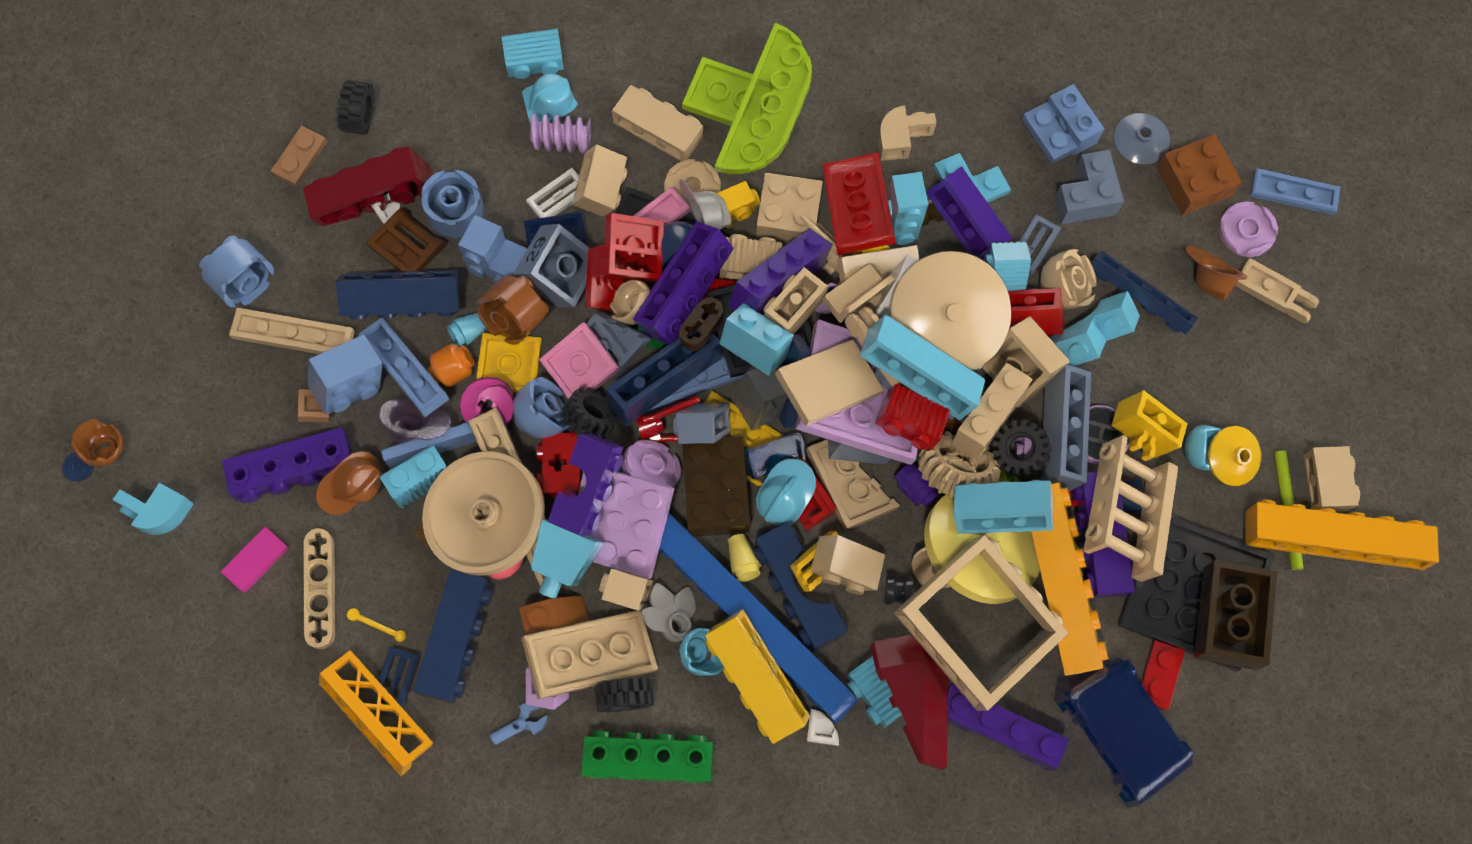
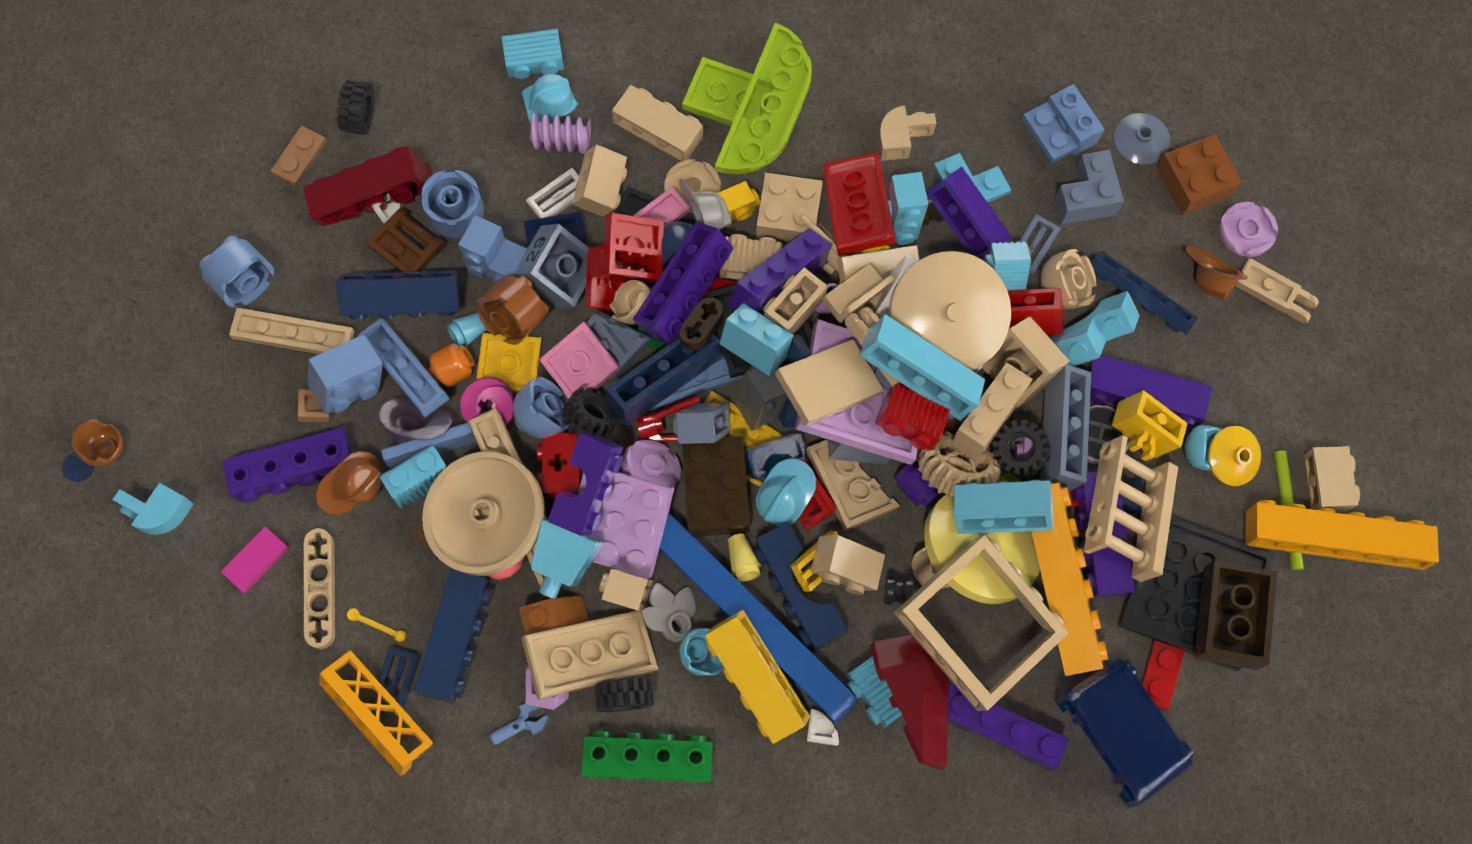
(1118, 380): none -> dark purple brick
(1295, 191): medium blue tile -> none

